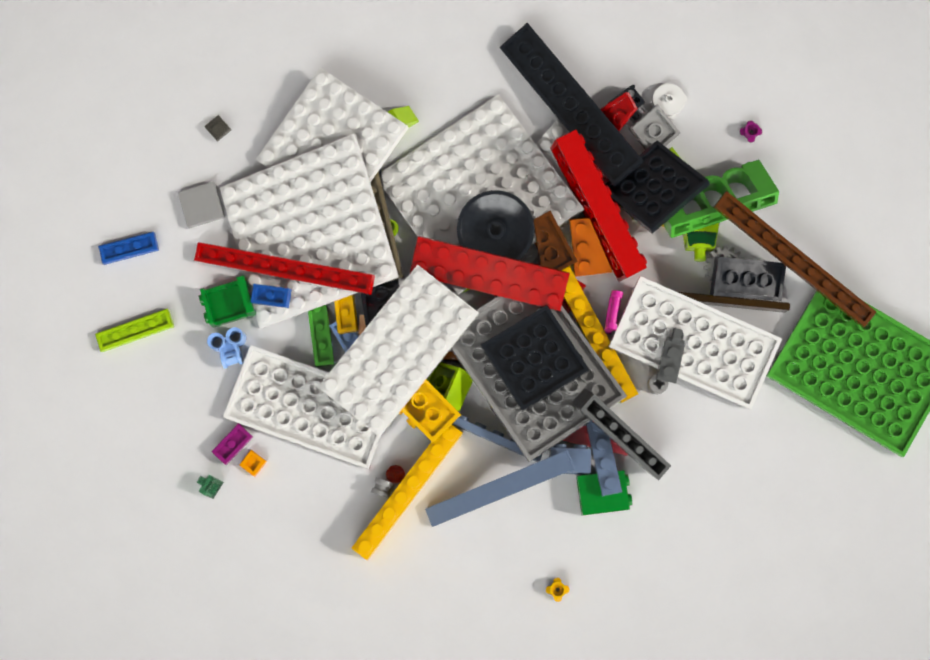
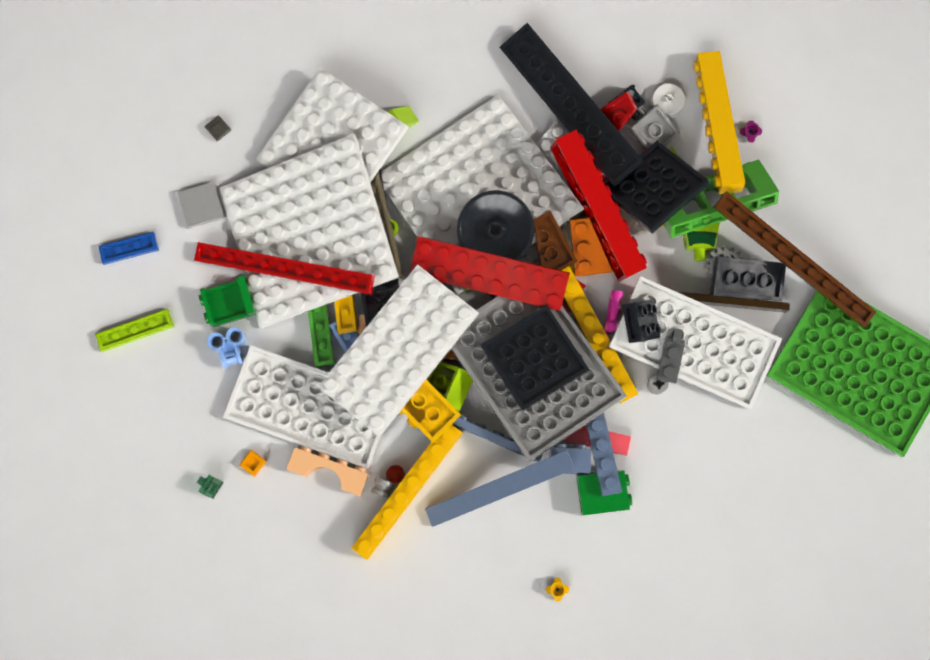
(232, 444): magenta plate -> none
(271, 295): blue plate -> none
(305, 462): none -> light nougat arch
(621, 434): dark grey brick -> none
(641, 321): none -> black bracket
(719, 122): none -> yellow brick

